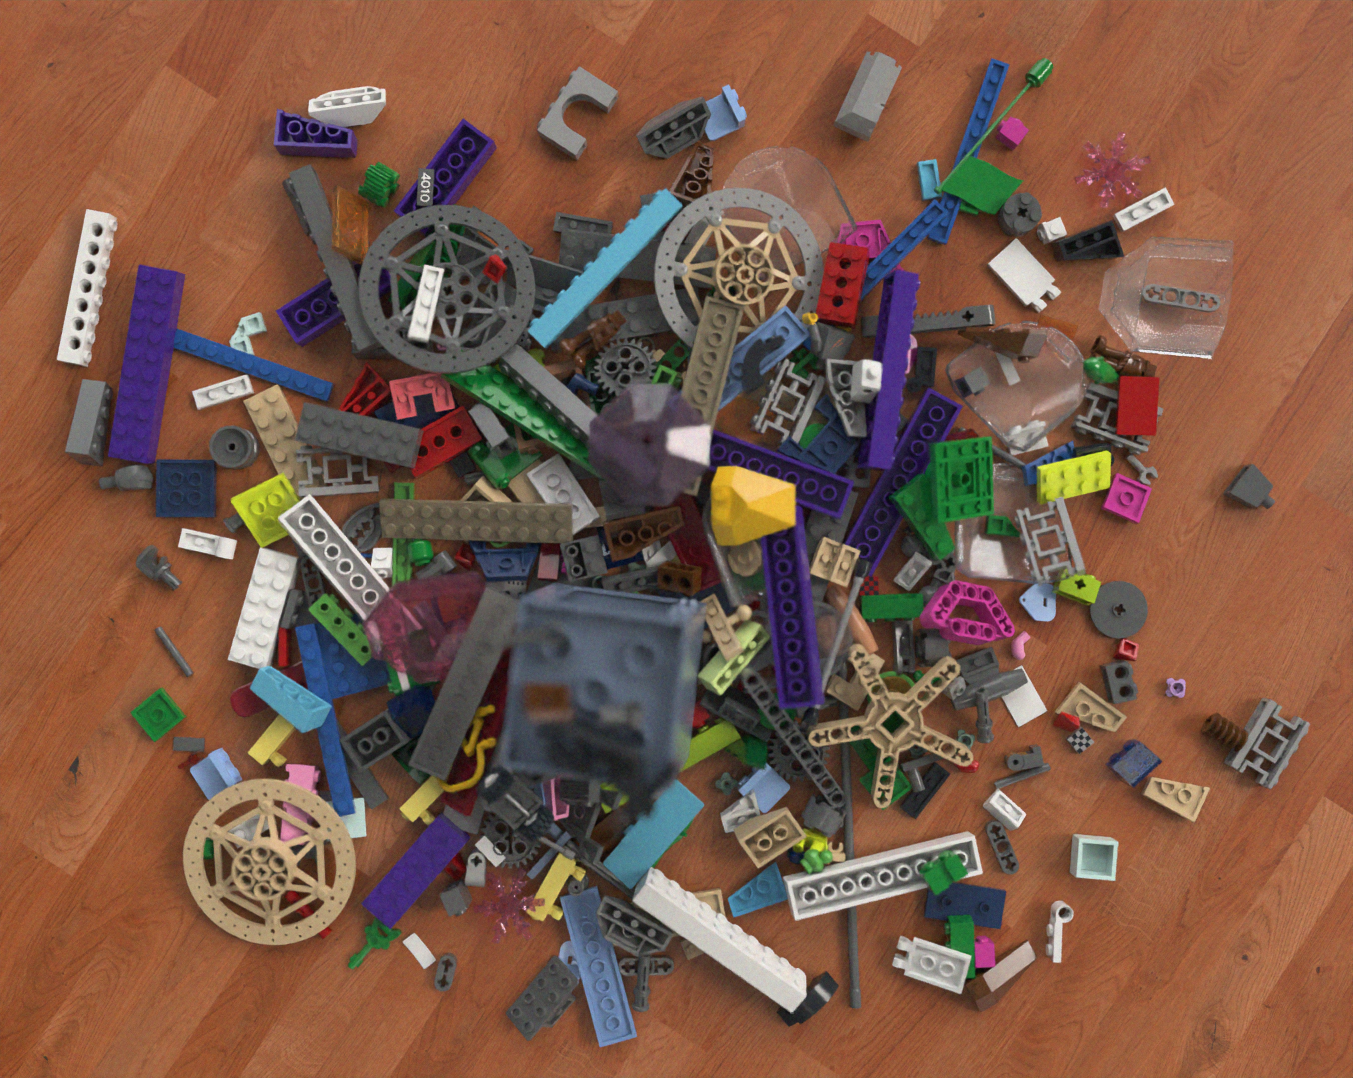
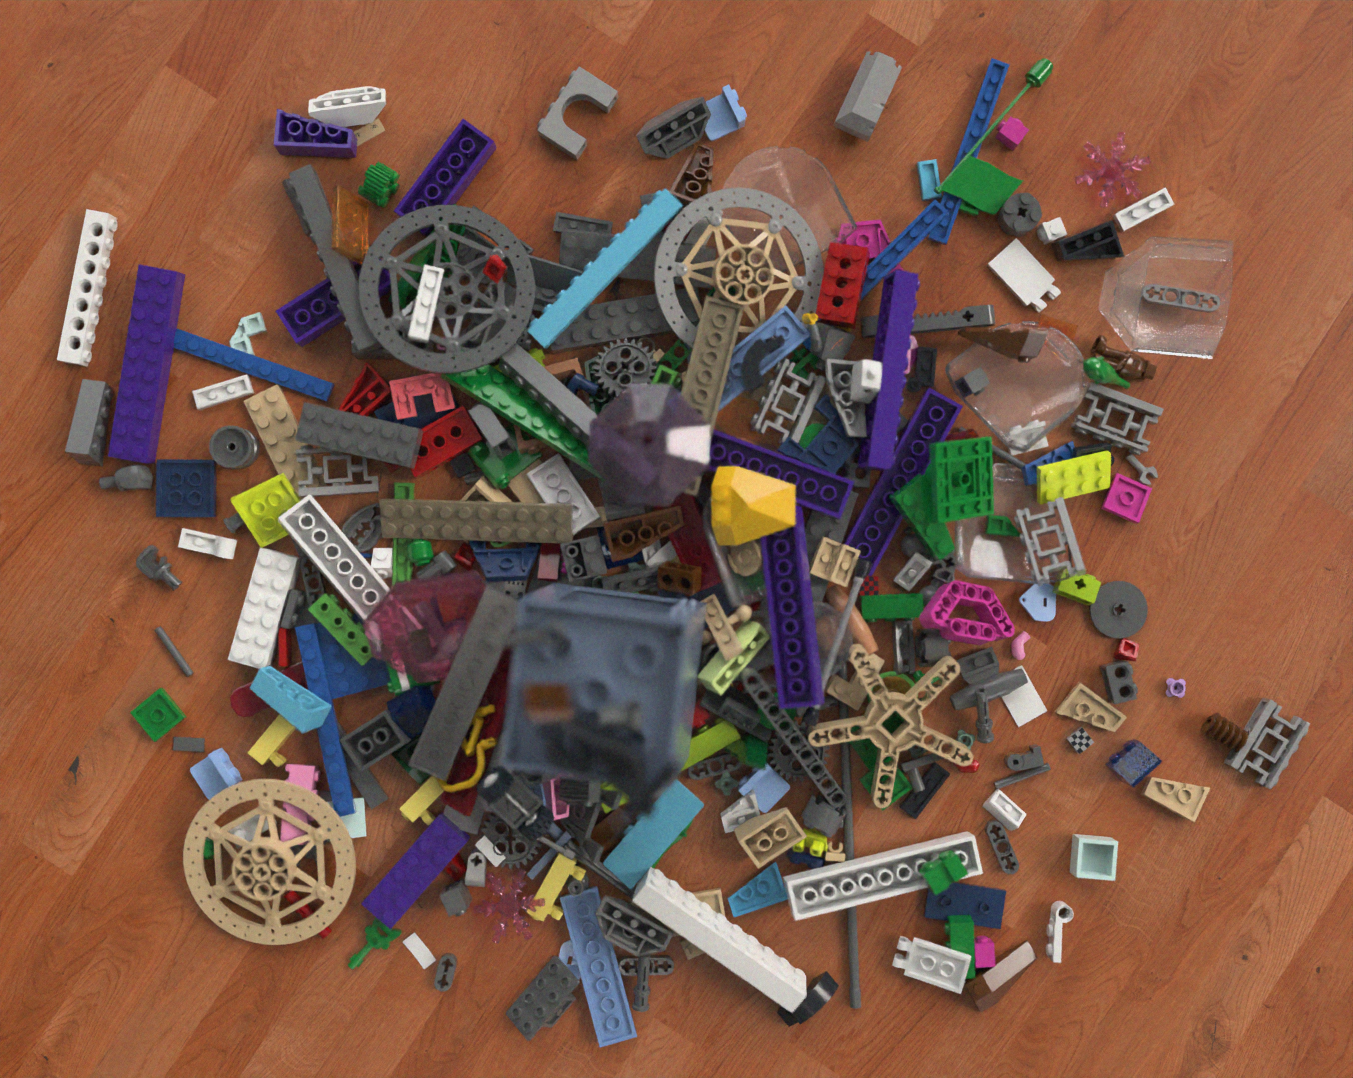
(192, 759): clear red hand -> none
(369, 131): none -> tan sticker
(425, 187): dark grey sticker -> none
(600, 331): reddish brown piece -> none
(727, 756): none -> dark grey beam
(813, 862): bright green animal -> none
(954, 688): light grey bracket -> none
(1008, 369): white window -> none
(1067, 722): red slope -> none
(1137, 405): red tile -> none
(1250, 488): dark grey torso -> none

